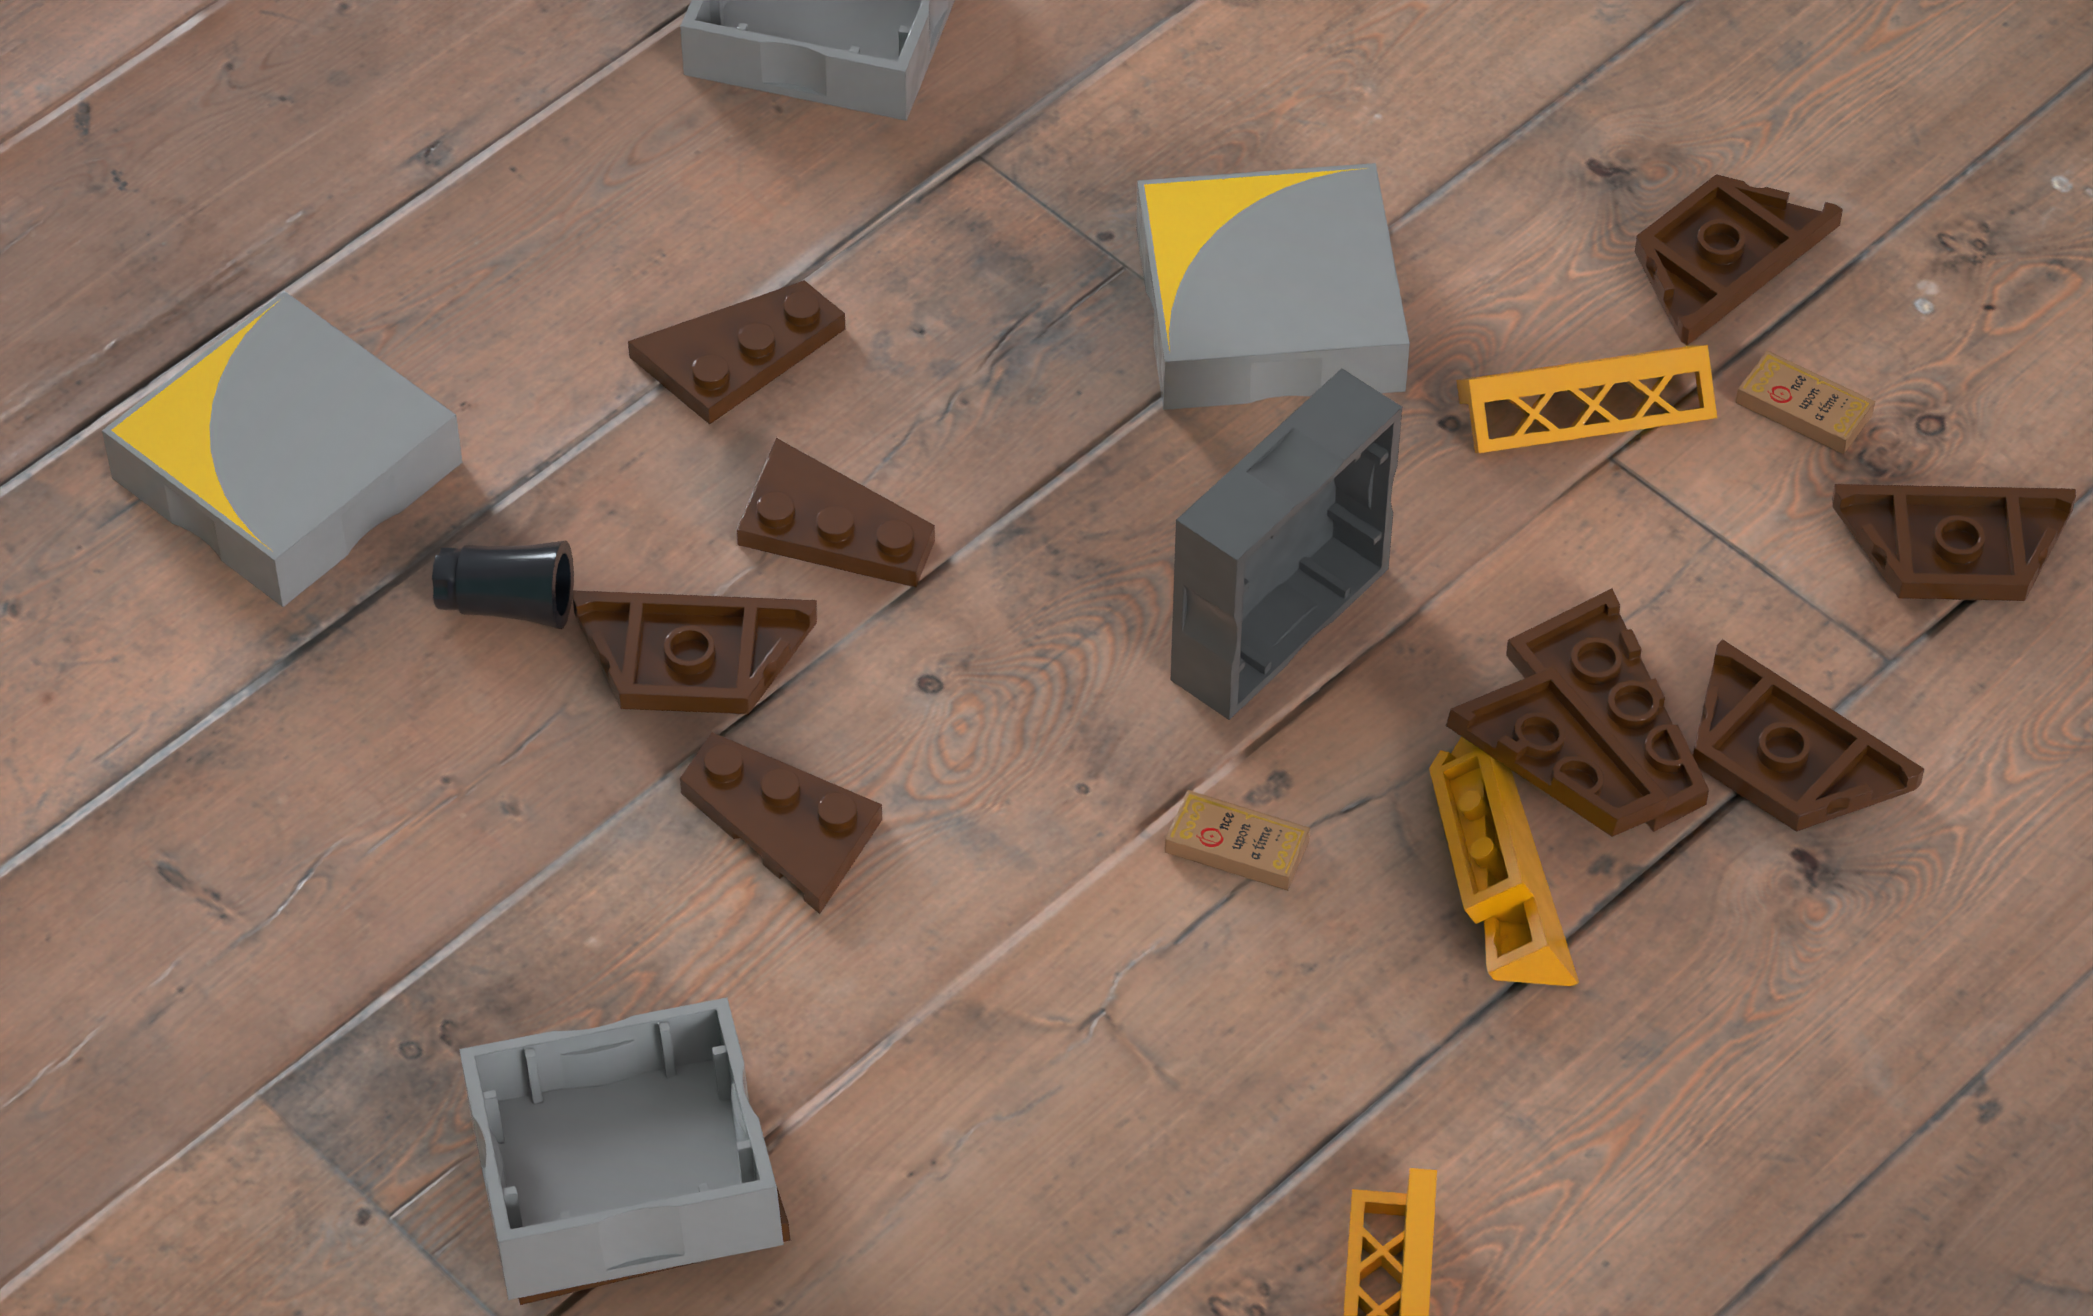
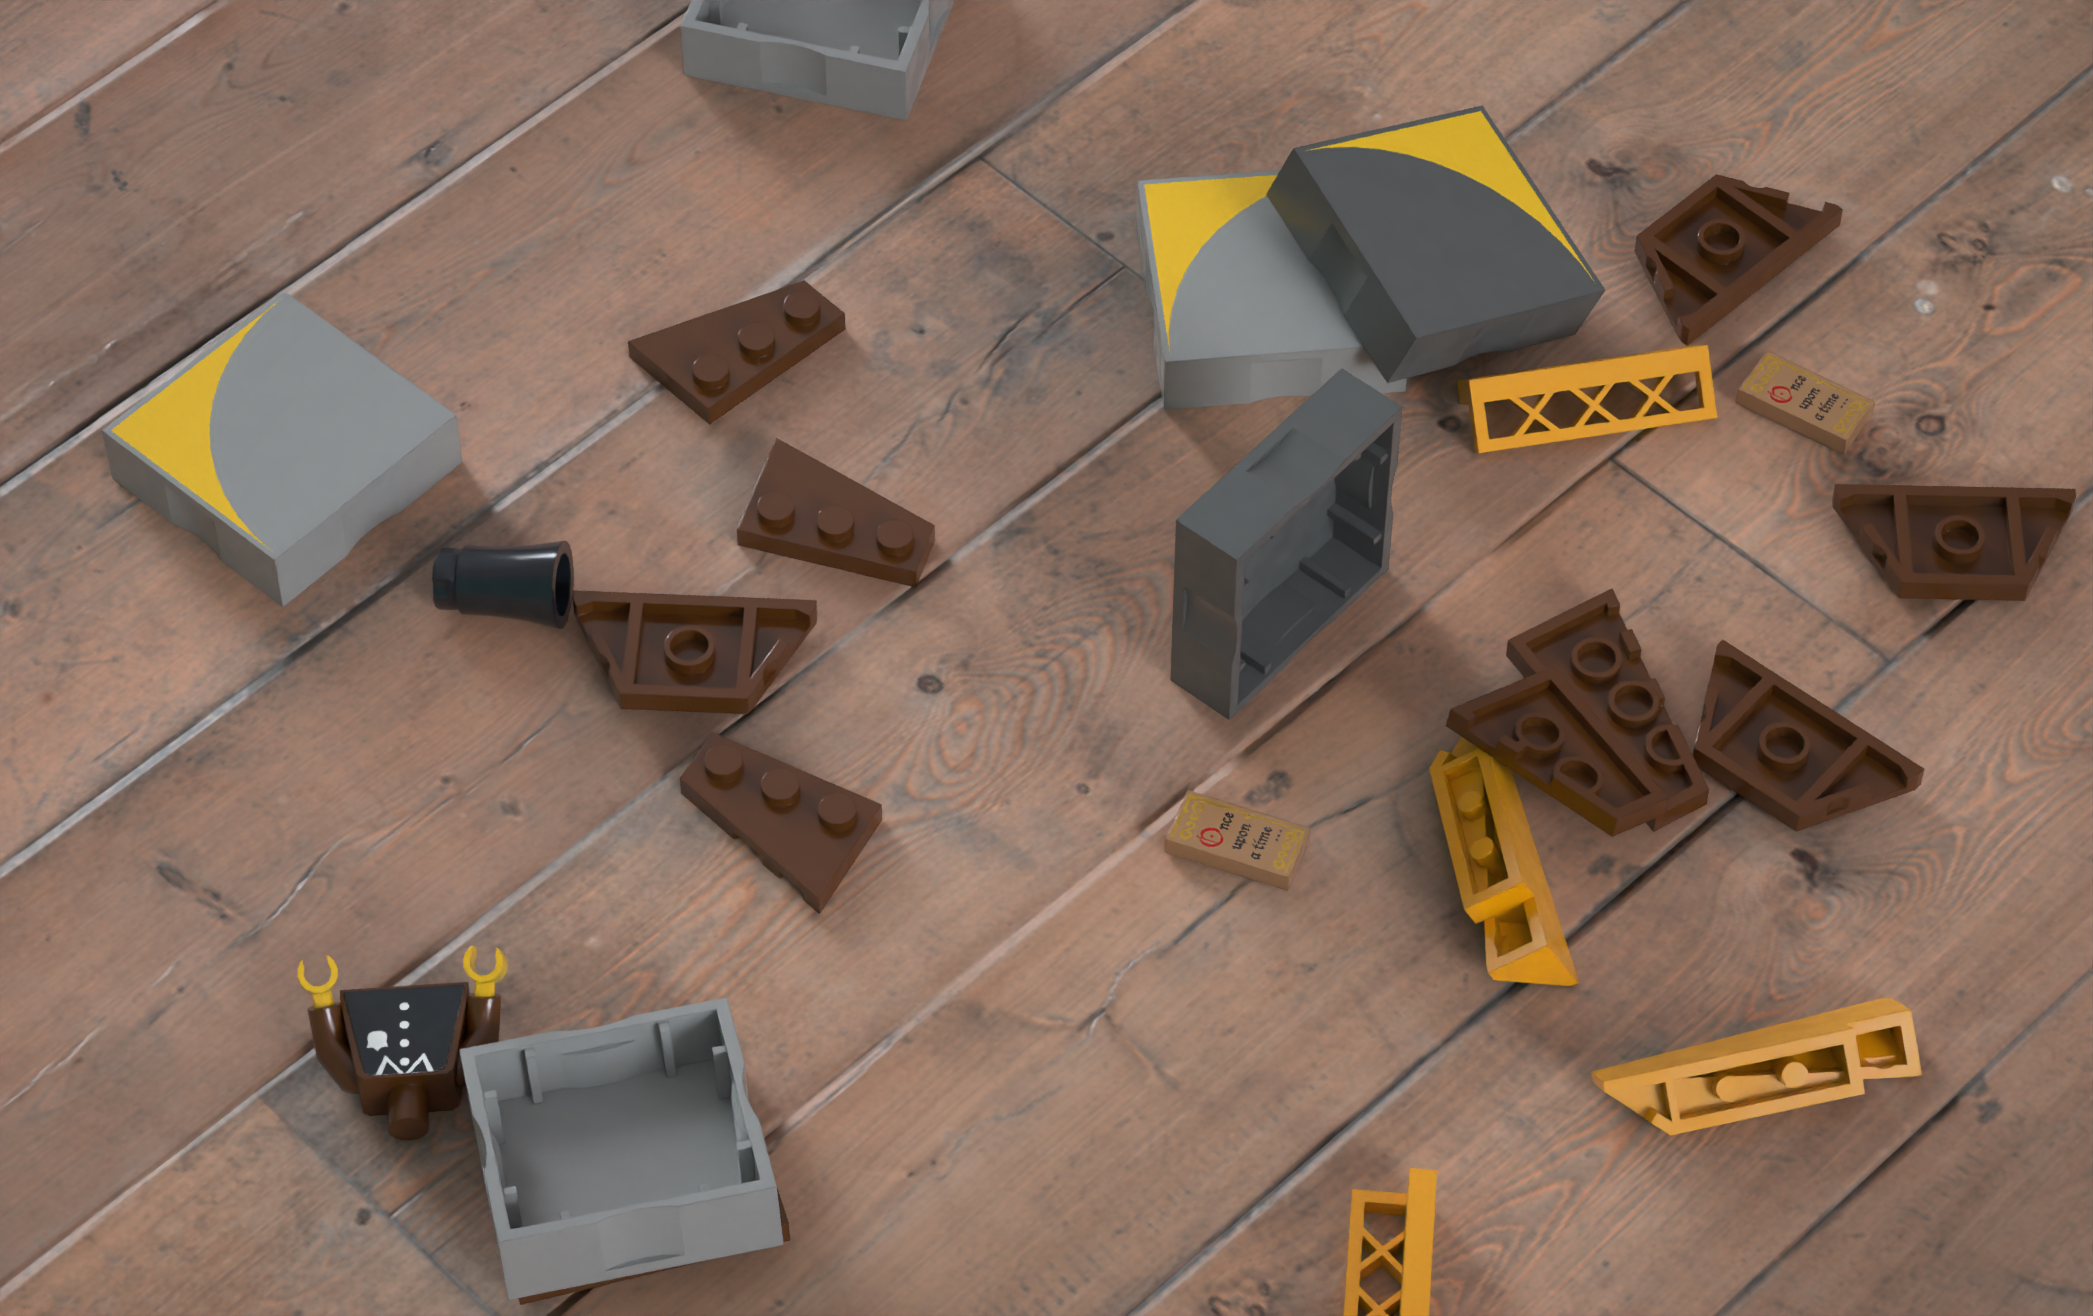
(404, 1041): none -> torso
(1434, 242): none -> dark grey tile
(1768, 1068): none -> light orange wedge

